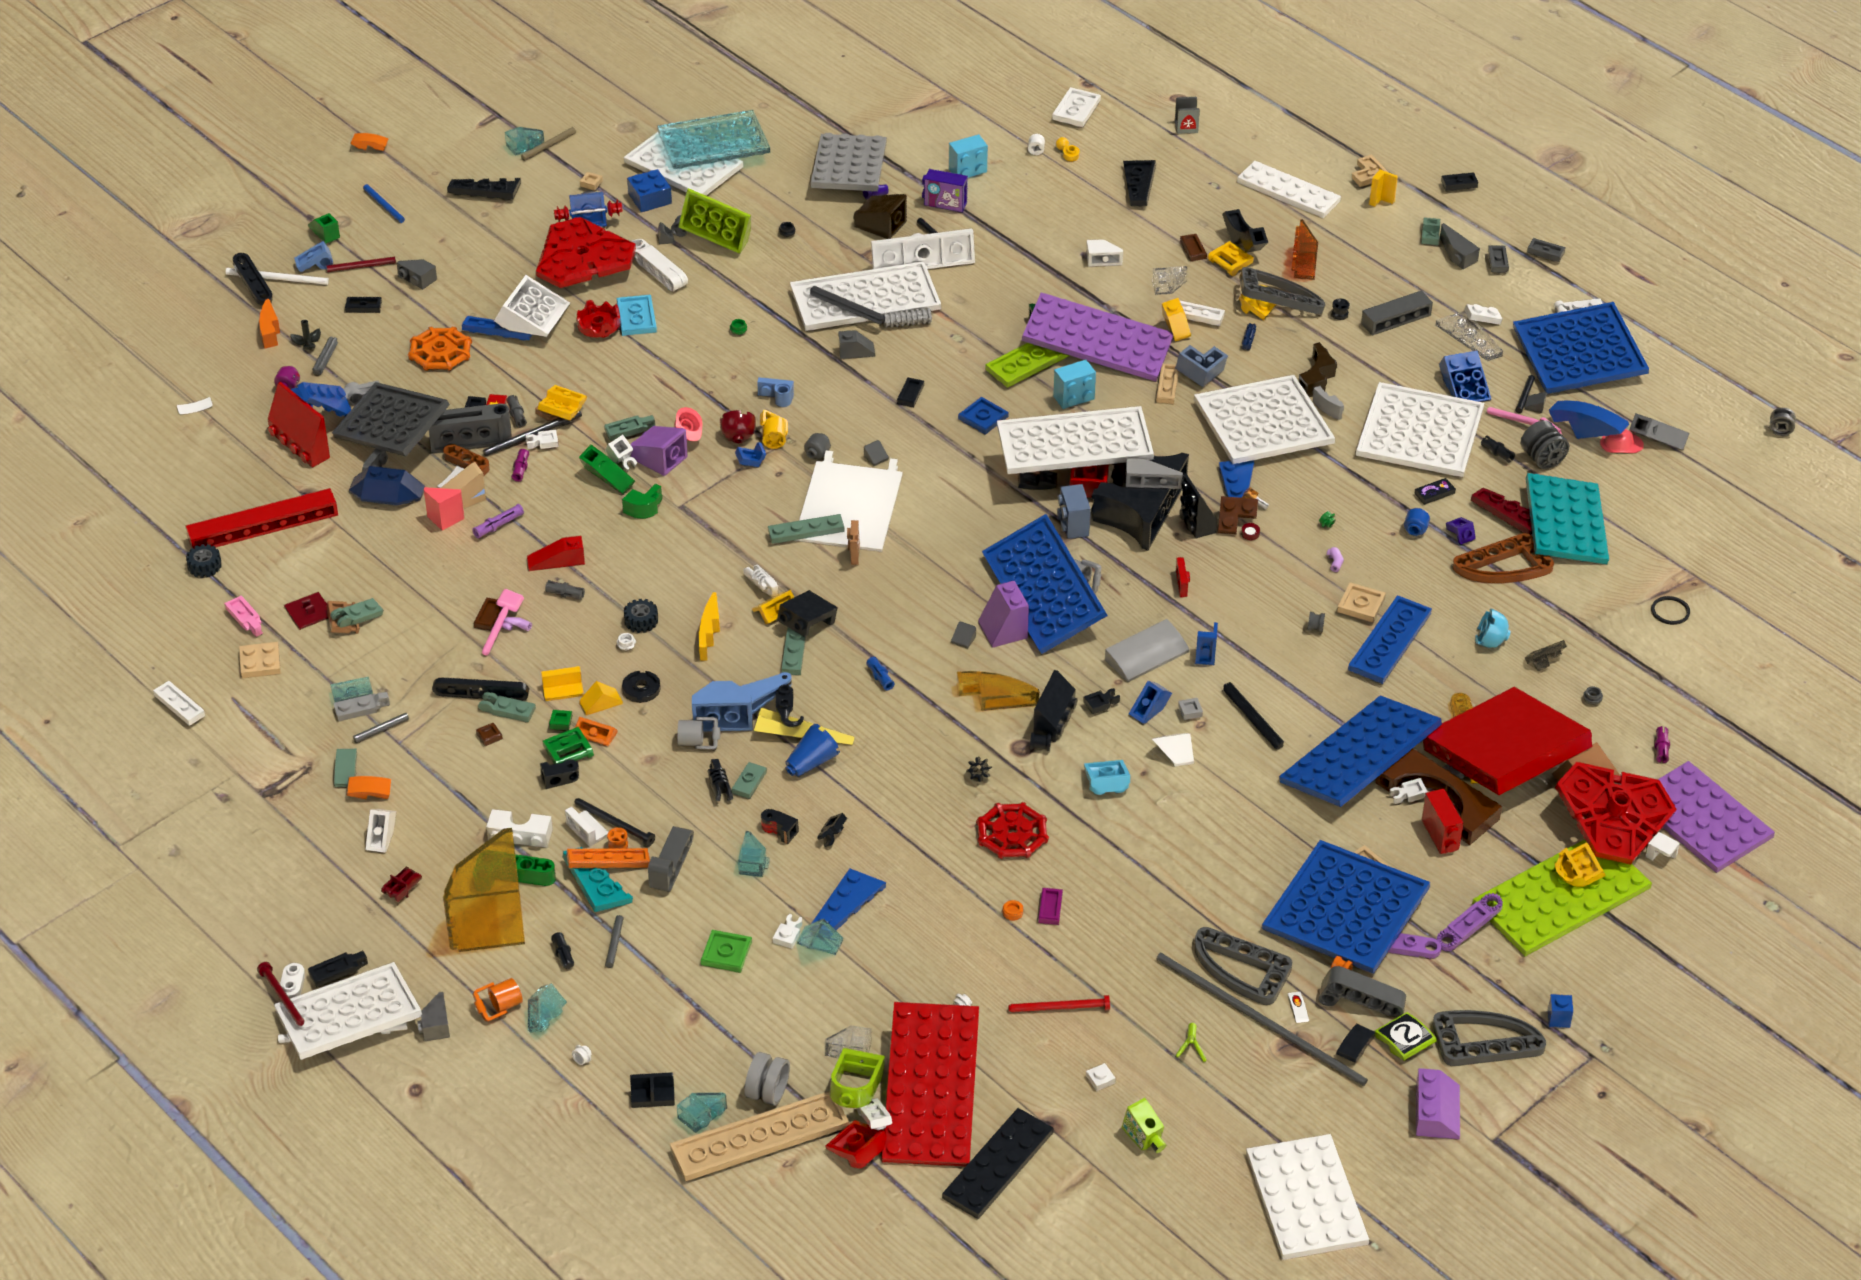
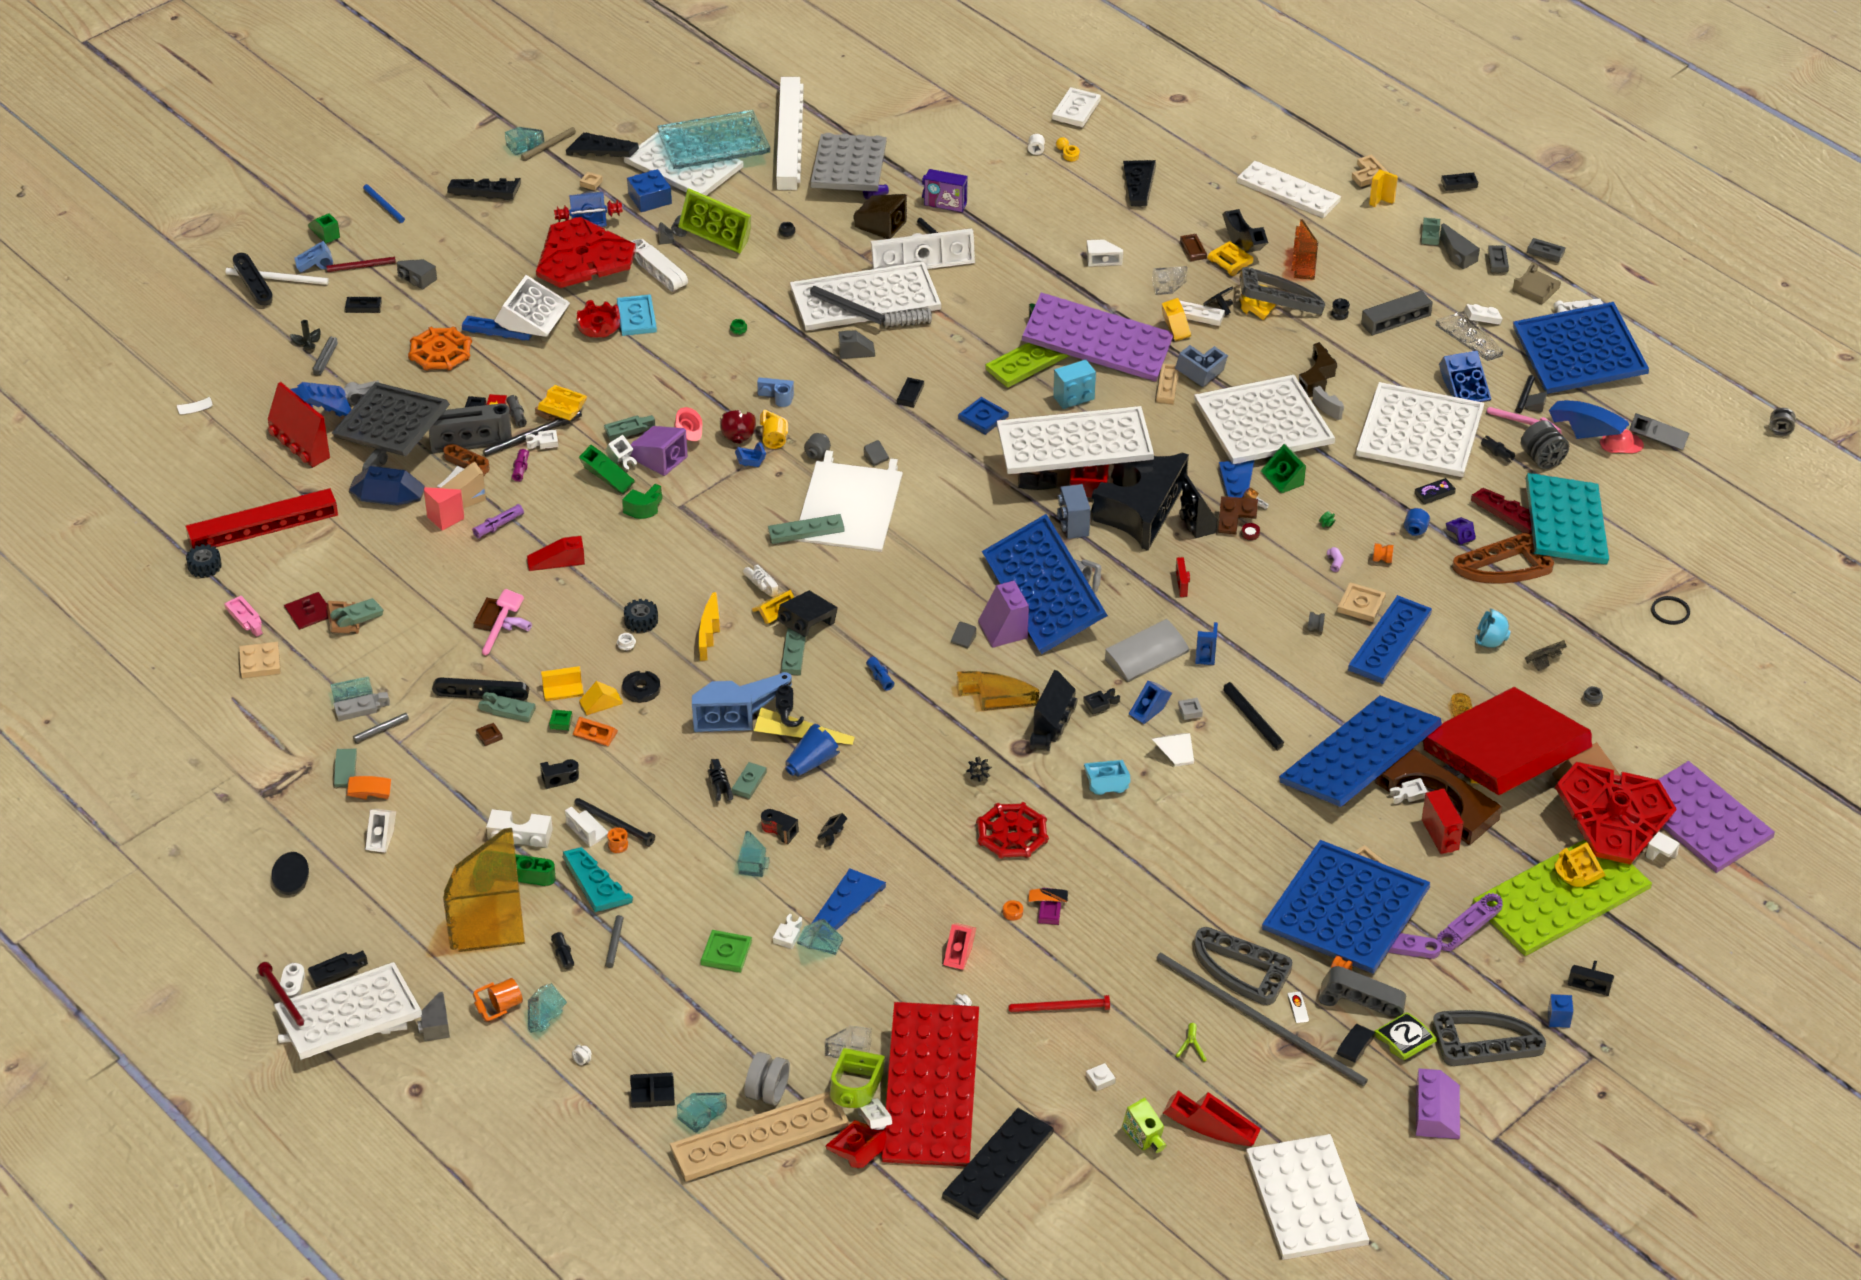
(179, 703): white plate -> none
(269, 325): orange slope -> none
(288, 376): magenta head -> none
(290, 873): none -> black piece
(362, 140): orange slope -> none
(401, 883): dark red arm -> none
(565, 589): dark grey pin -> none
(567, 742): green plate -> none
(601, 146): none -> black wing
(608, 858): orange tile -> none
(666, 867): dark grey beam -> none
(691, 732): light grey piece -> none
(790, 133): none -> white brick
(854, 541): medium nougat plate -> none
(959, 945): none -> coral slope
(968, 156): medium azure brick -> none
(1048, 894): none -> sticker
(1149, 474): light grey slope -> none
(1187, 115): piece -> none
(1212, 1118): none -> red slope
(1224, 304): none -> black shield
(1248, 336): dark blue axle -> none
(1285, 470): none -> green slope
(1384, 553): none -> orange wheel
(1536, 285): none -> dark tan piece
(1590, 979): none -> black panel
(1662, 744): magenta pin -> none

